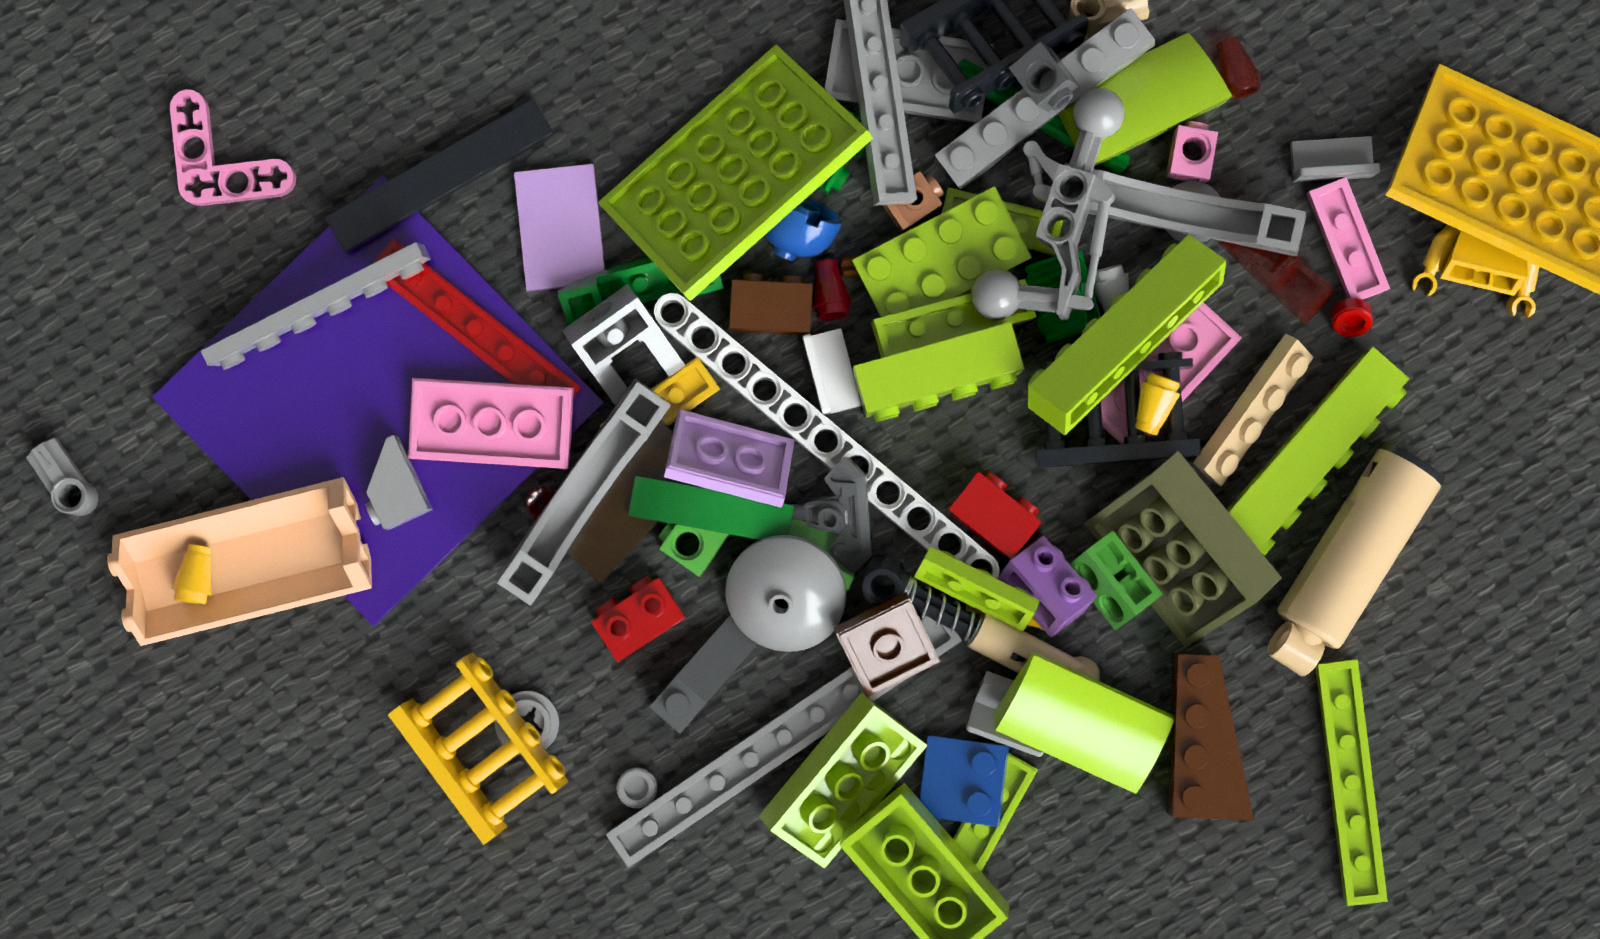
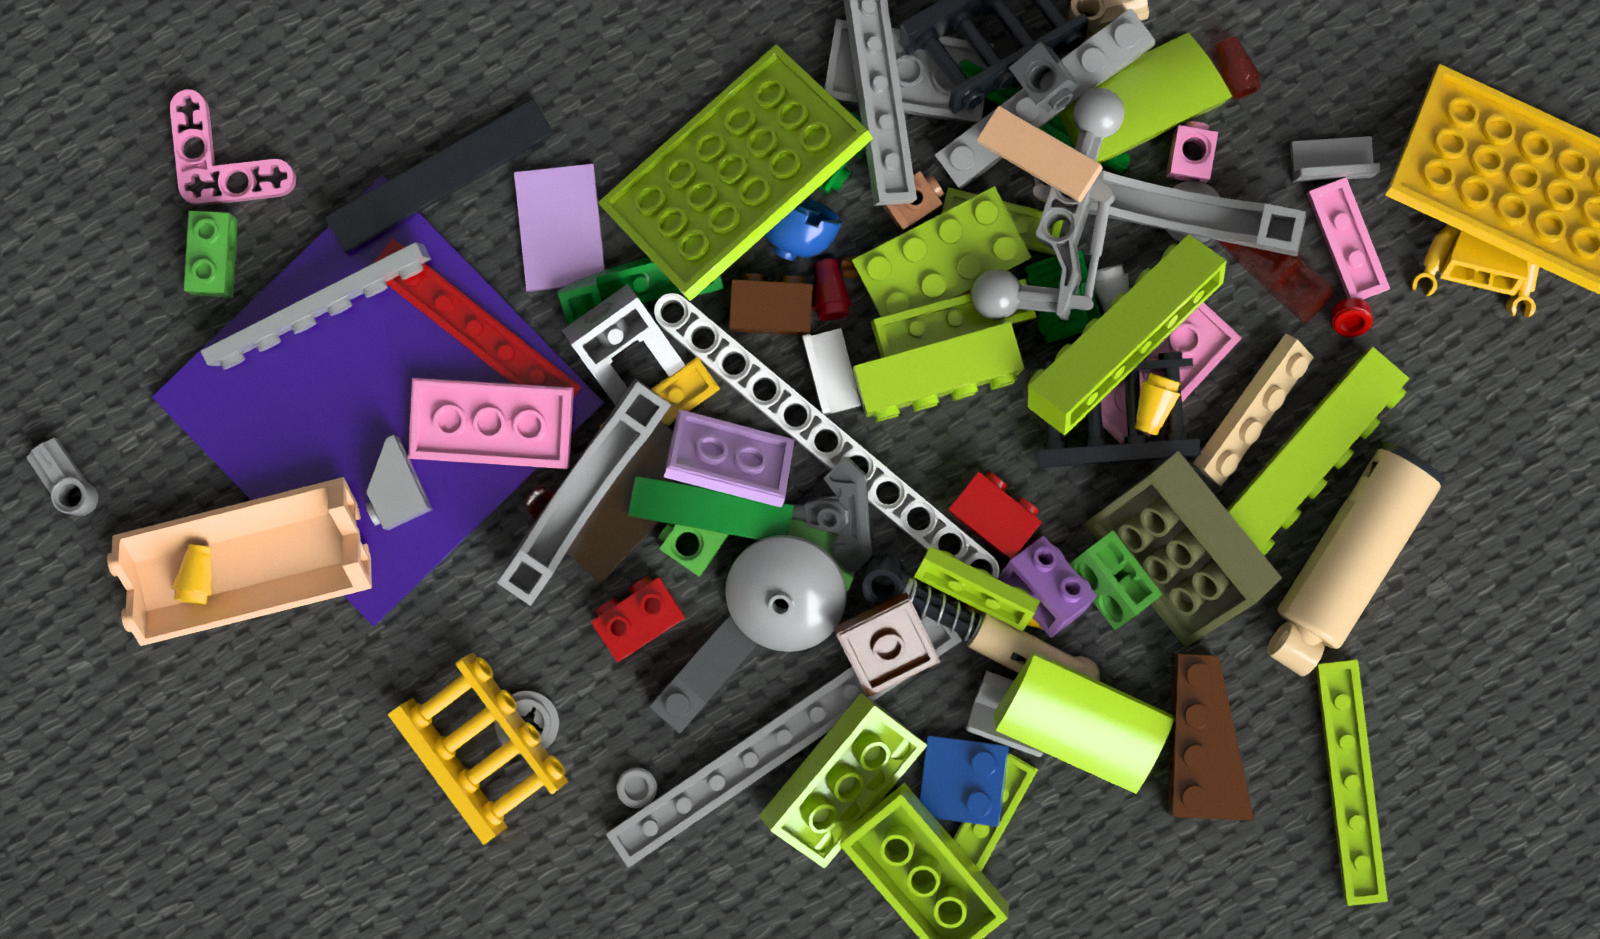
(210, 254): none -> bright green brick
(1039, 154): none -> light nougat tile

